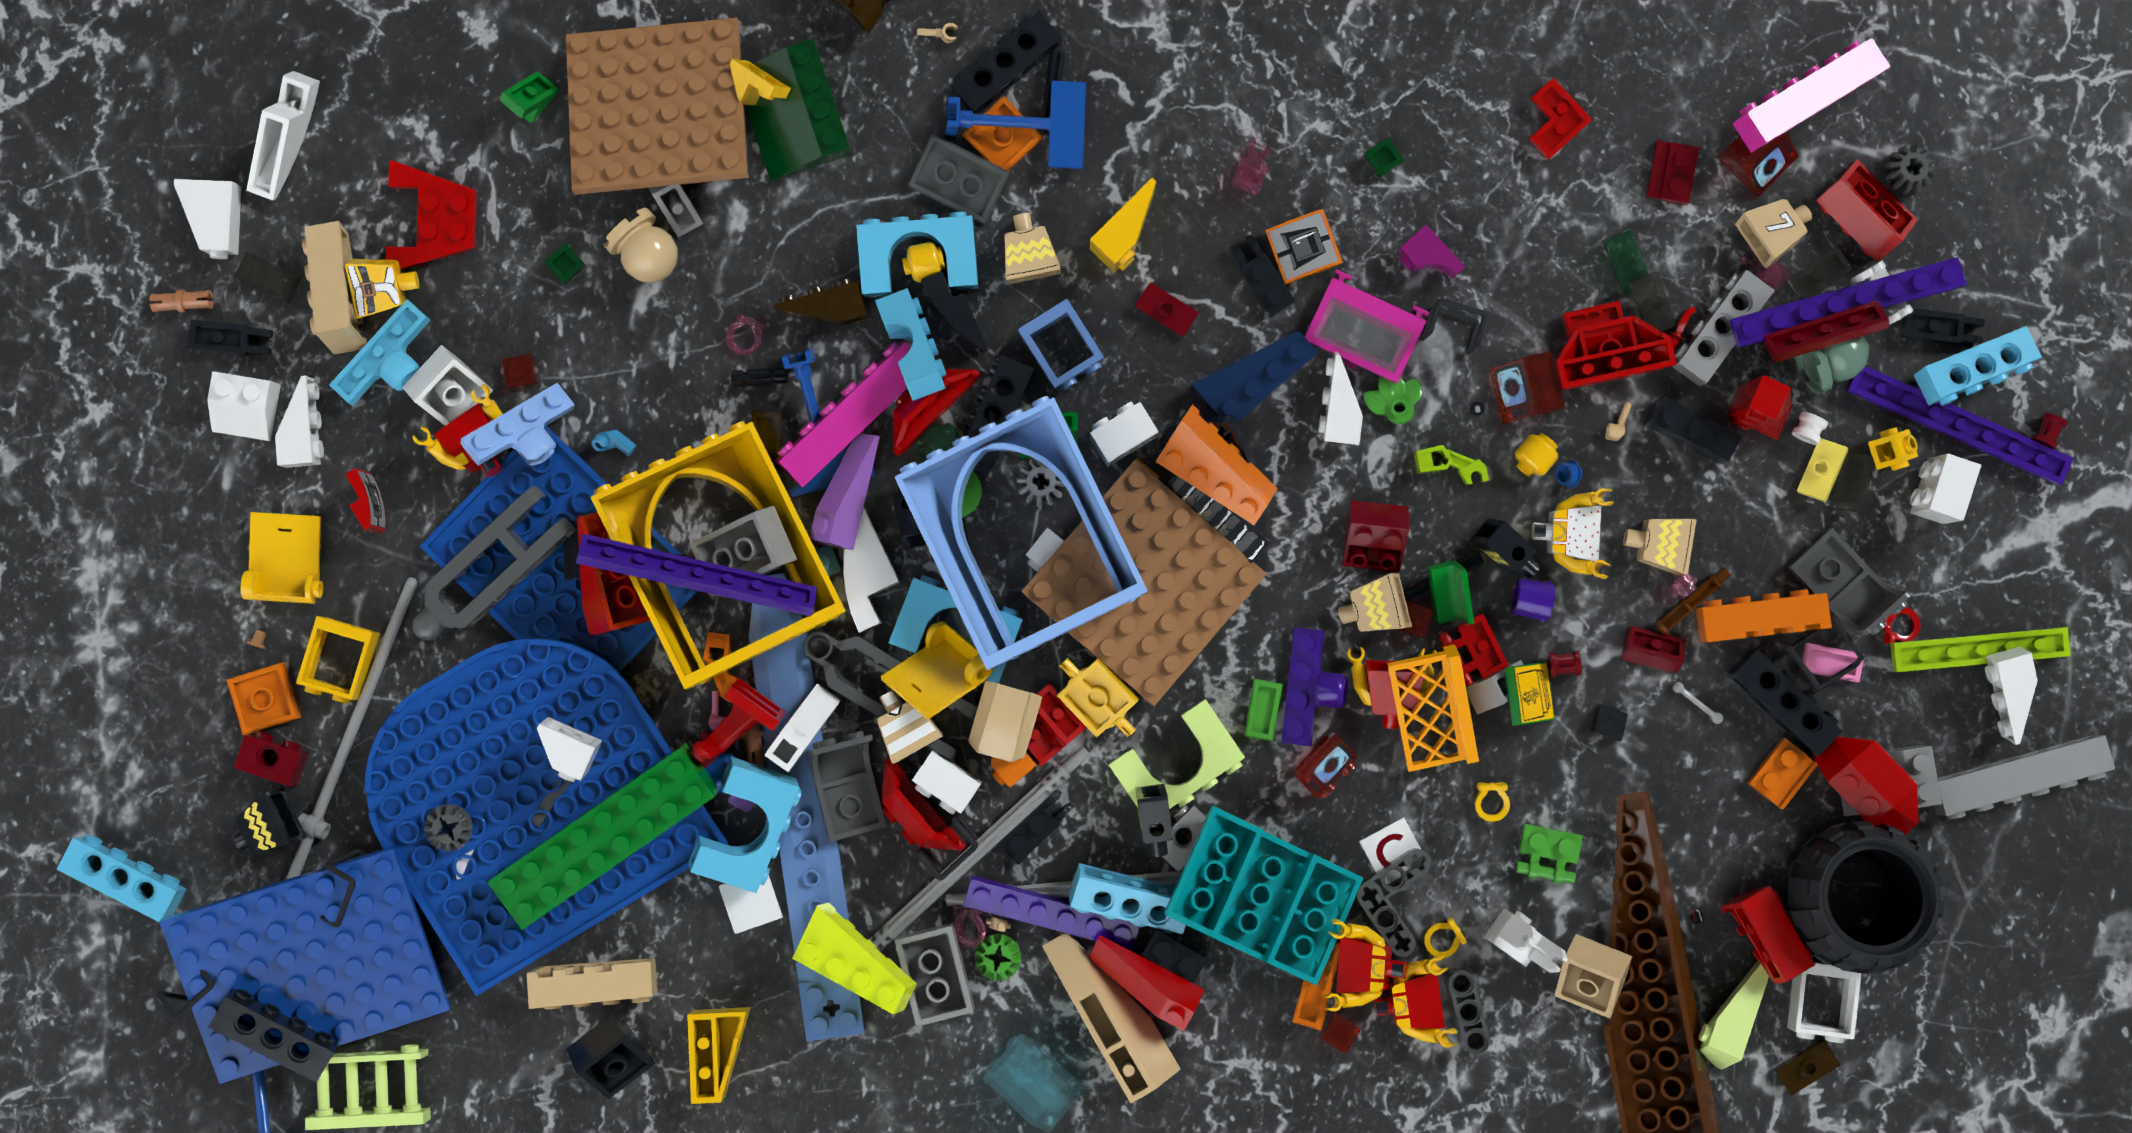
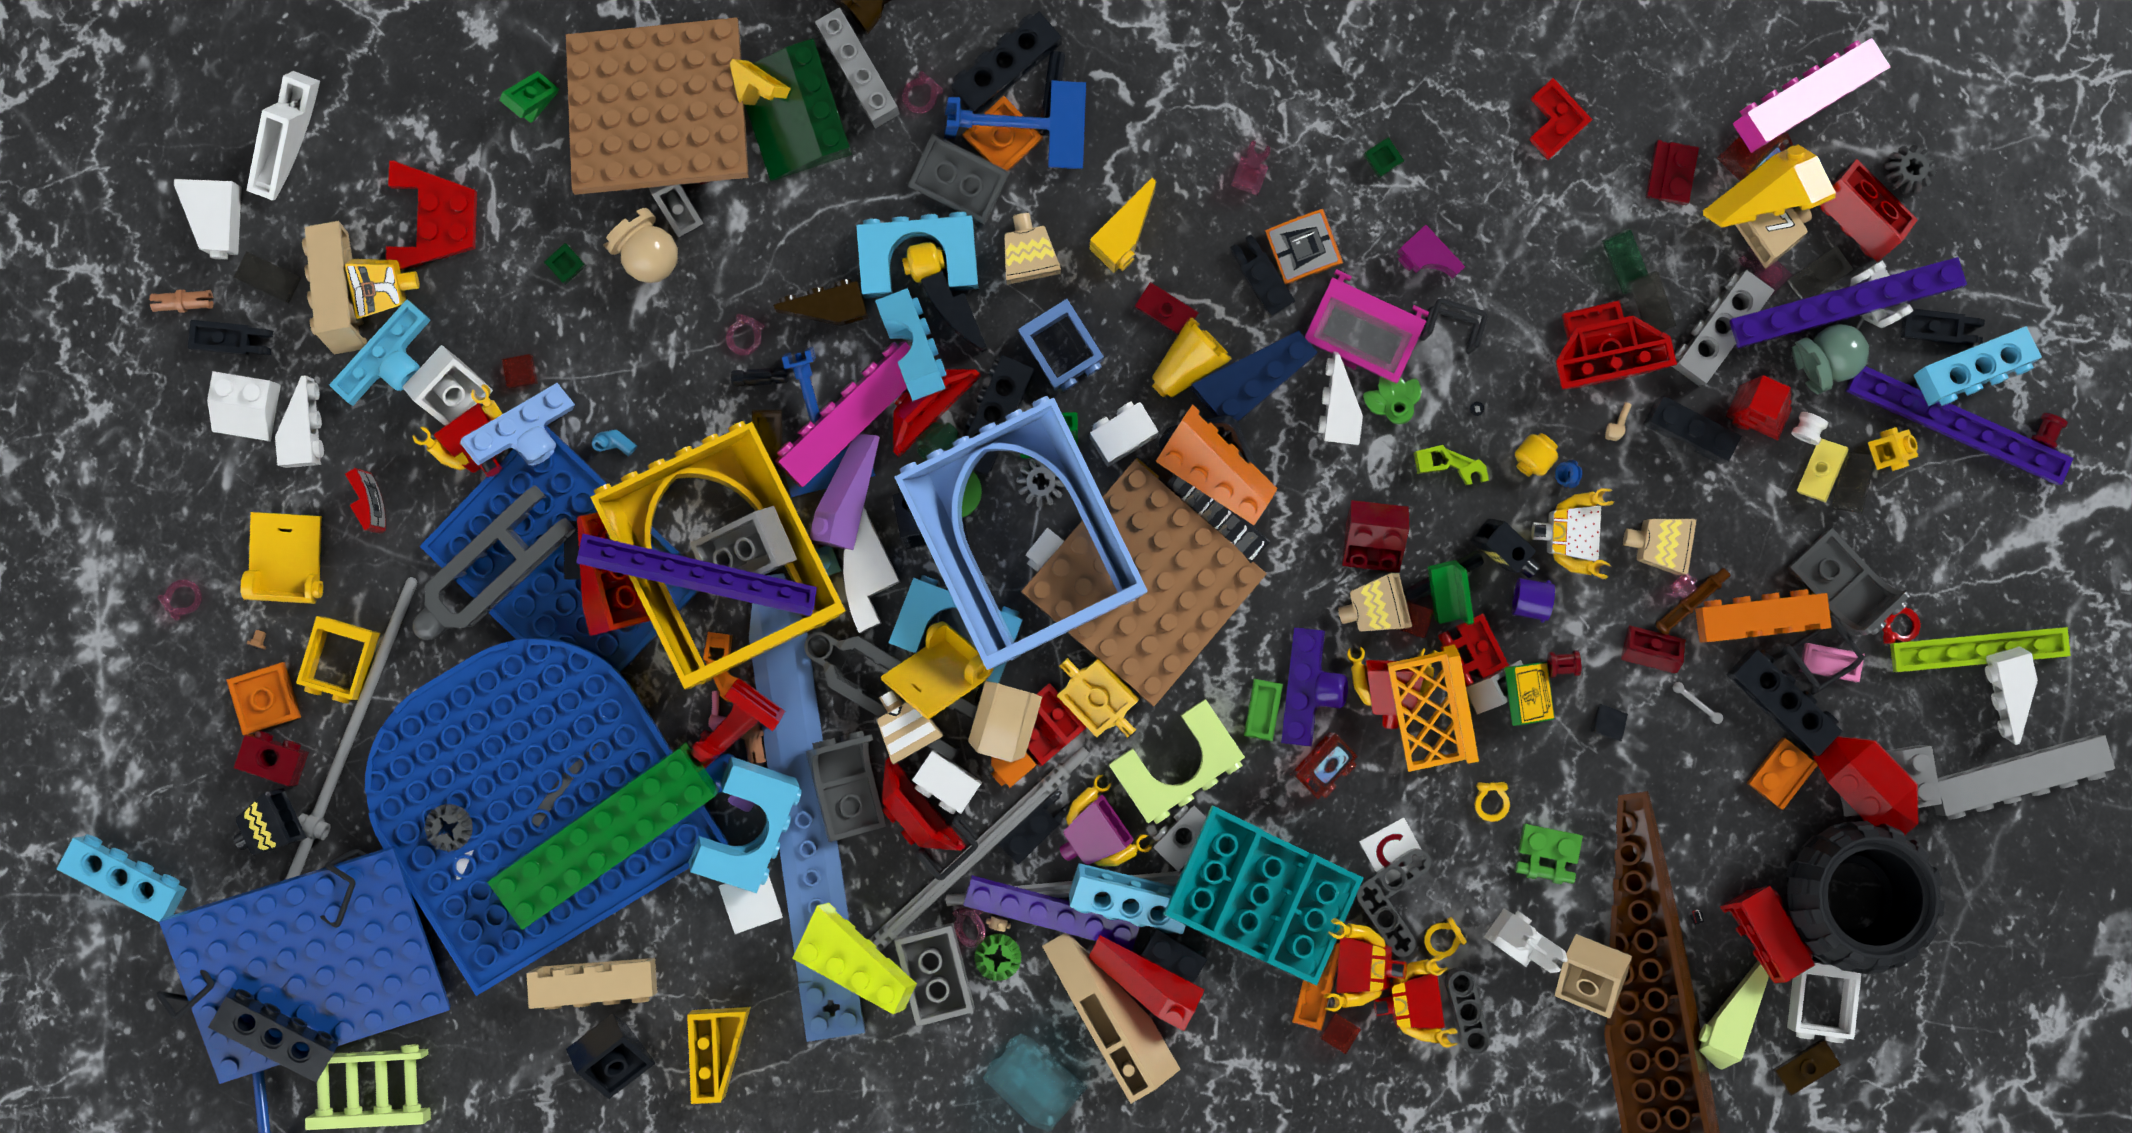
(165, 600): none -> clear pink piece
(568, 749): white slope -> none
(802, 728): white slope -> none
(857, 67): none -> light grey brick
(936, 89): none -> clear pink piece
(939, 32): tan hand -> none
(1097, 831): none -> magenta torso
(1152, 809): black torso -> none
(1189, 360): none -> yellow cone
(1527, 387): clear red slope -> none
(1680, 325): red piece -> none
(1780, 183): none -> yellow wedge
(1826, 331): dark red plate -> none
(1944, 488): white brick -> none

